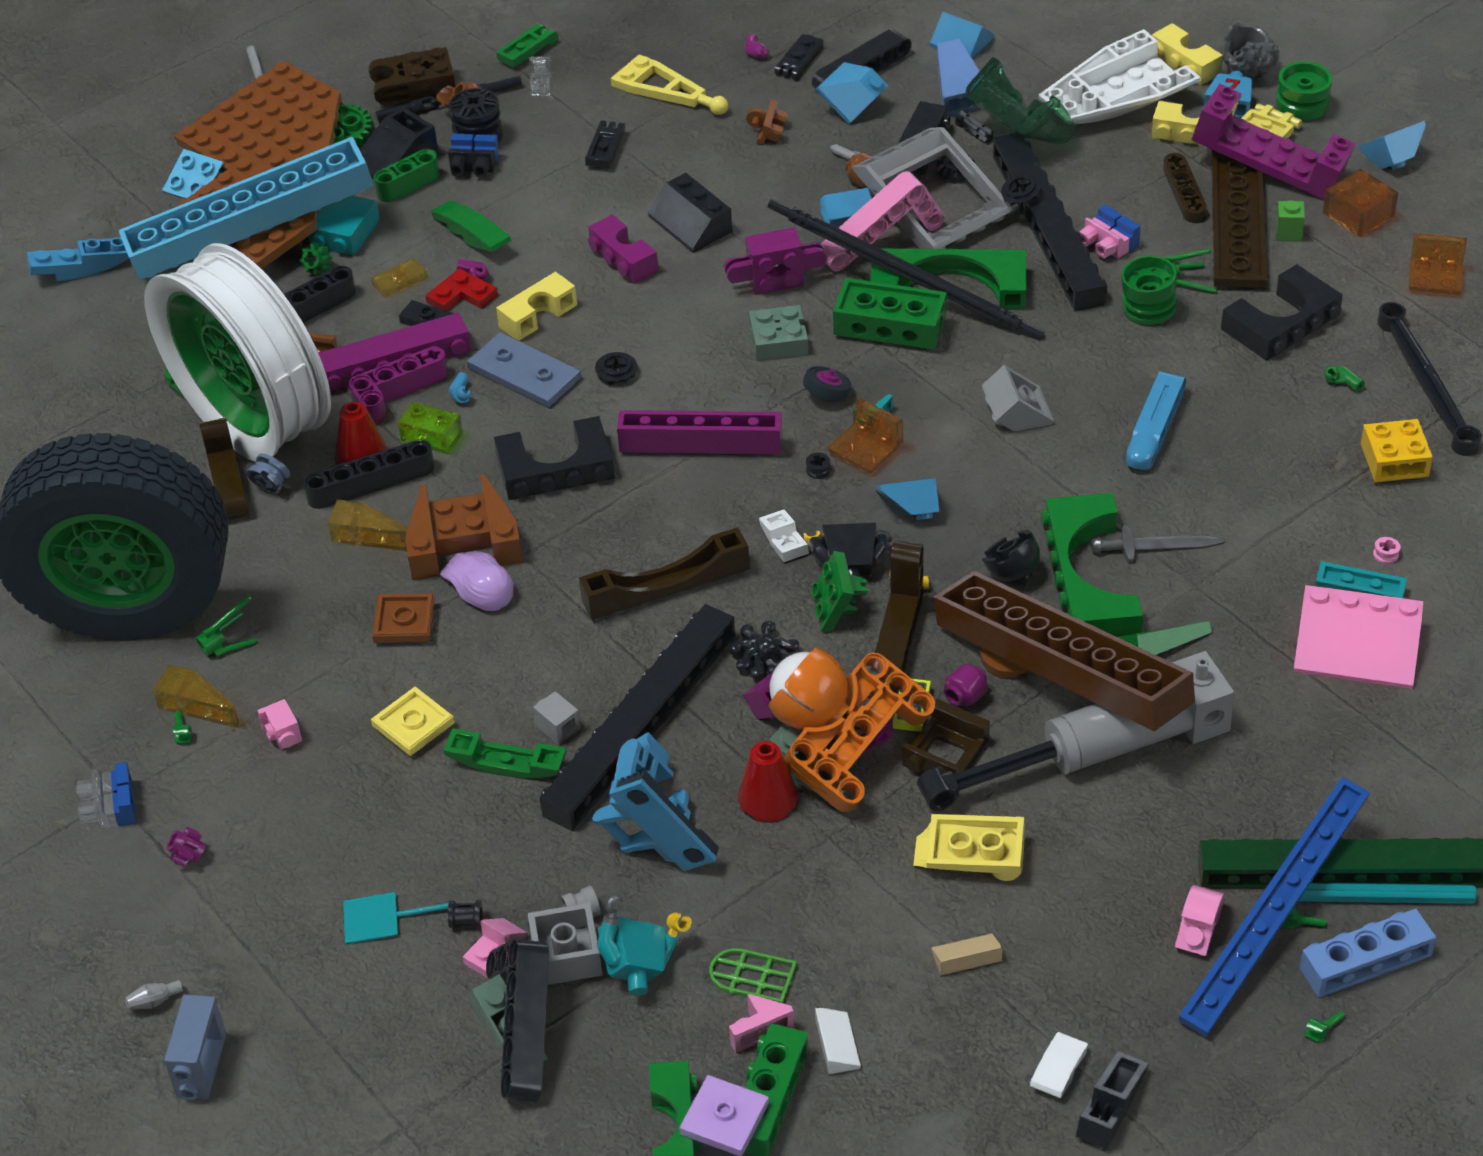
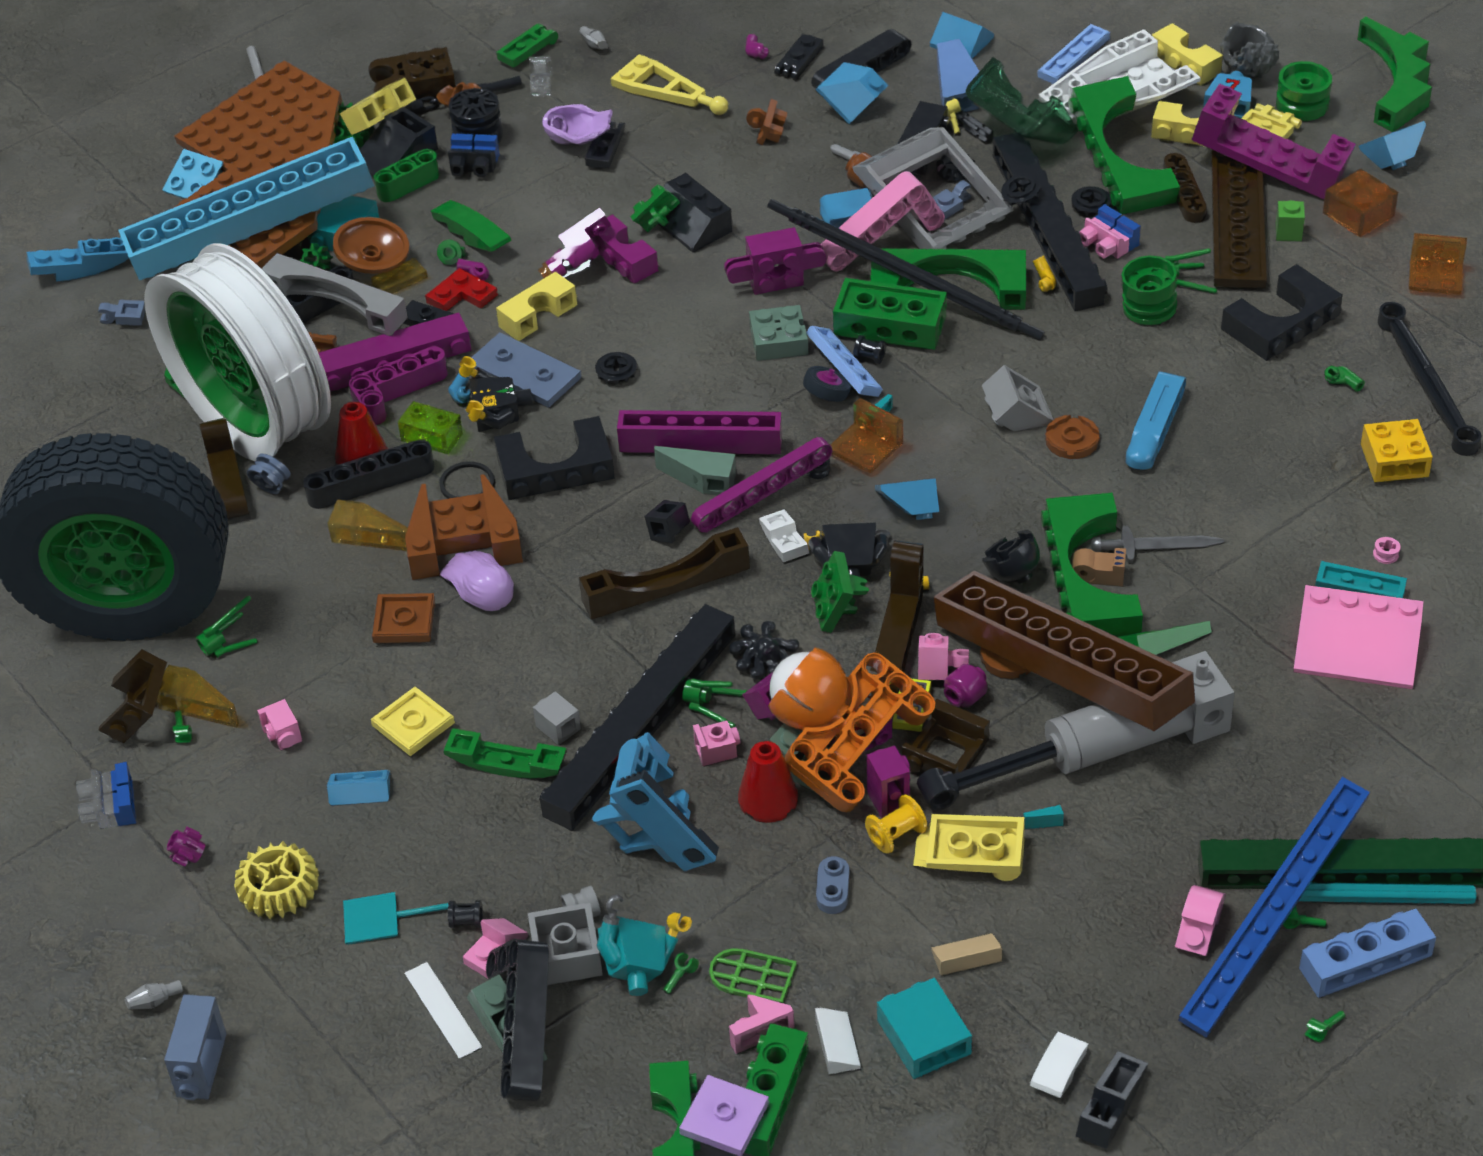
(125, 313): none -> sand blue plate
(139, 680): none -> dark brown window
(279, 888): none -> light yellow gear
(359, 787): none -> dark azure slope
(371, 245): none -> dark orange dish
(377, 105): none -> light yellow arch
(381, 309): none -> light grey arch
(443, 1010): none -> white sticker
(450, 251): none -> green plate
(463, 465): none -> black piece
(493, 397): none -> black torso
(575, 124): none -> lavender hair
(579, 247): none -> plate
(594, 38): none -> light grey piece
(656, 209): none -> green hips
(667, 520): none -> black brick
(679, 962): none -> green hand
(700, 692): none -> green plant
(701, 470): none -> sand green slope
(716, 742): none -> bright pink brick
(760, 481): none -> magenta beam
(832, 882): none -> sand blue plate
(844, 361): none -> light blue tile
(869, 349): none -> black bush
(887, 779): none -> magenta brick
(895, 824): none -> yellow hose
(924, 1027): none -> teal brick
(935, 657): none -> bright pink brick
(953, 108): none -> light yellow hand
(953, 201): none -> sand blue plate
(1044, 817): none -> teal piece
(1048, 280): none -> yellow arm
(1072, 437): none -> dark orange tile
(1074, 53): none -> light blue tile
(1081, 198): none -> black gear
(1100, 566): none -> medium nougat leg
(1129, 185): none -> green arch
(1410, 72): none -> green arch

